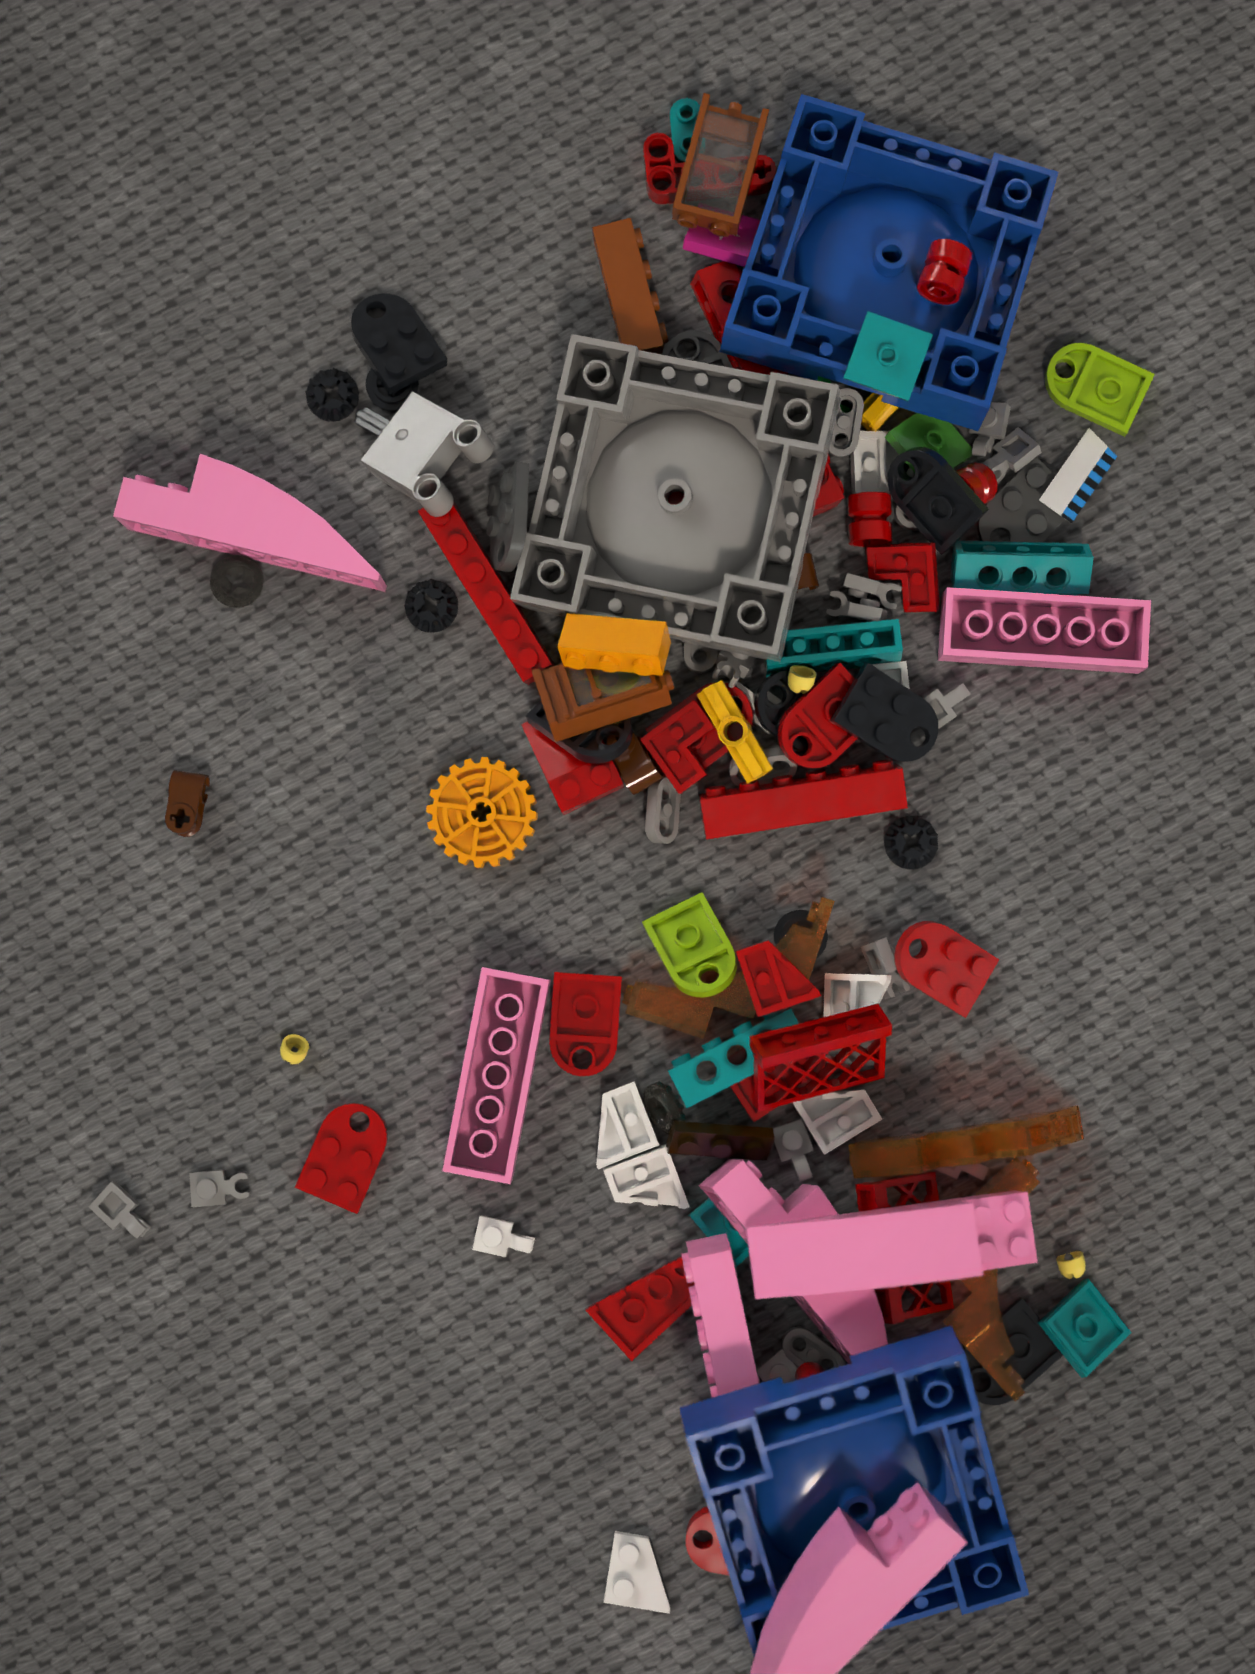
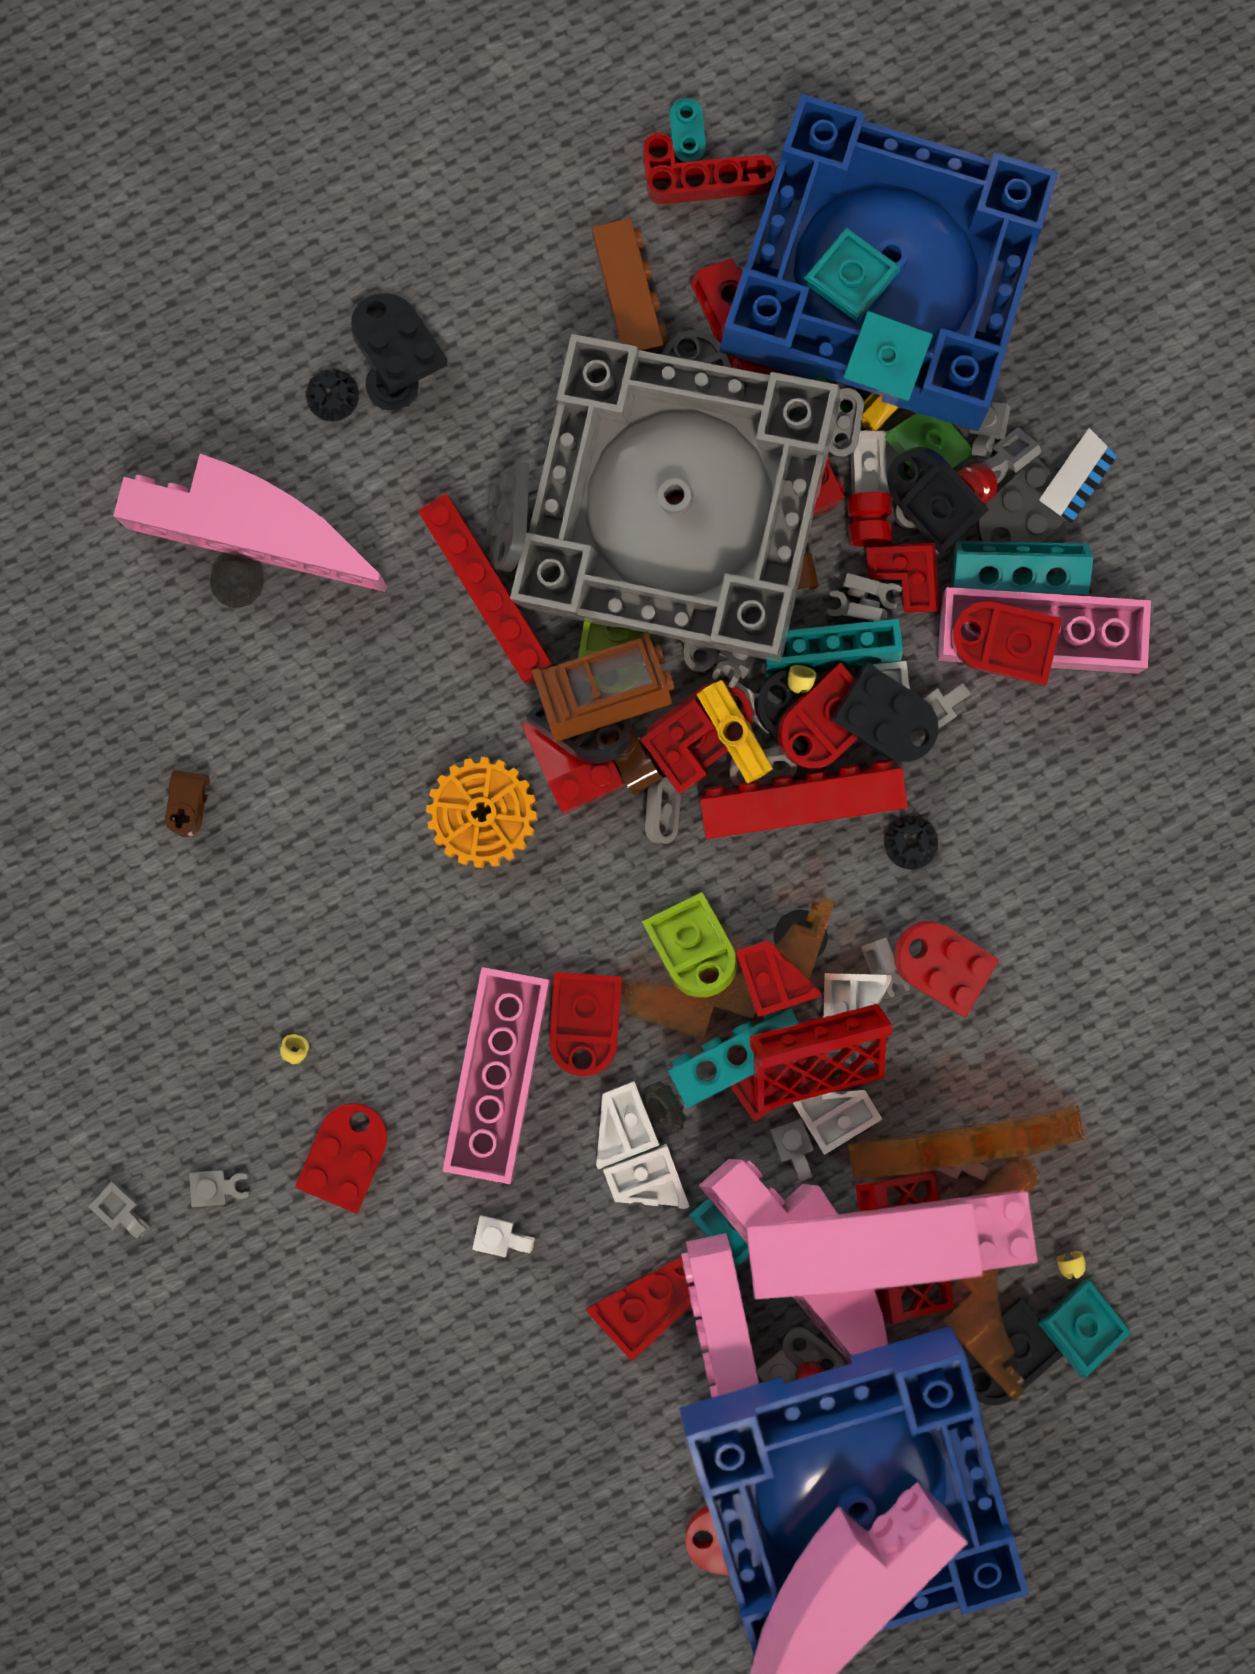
(420, 448): piece -> none
(426, 620): black gear -> none
(614, 644): light orange brick -> none
(634, 1575): white wing -> none
(719, 168): door -> none
(720, 1140): dark brown plate -> none
(729, 249): dark pink tile -> none
(851, 274): none -> teal plate
(944, 271): red wheel -> none
(1009, 642): none -> red plate
(1100, 388): lime plate -> none

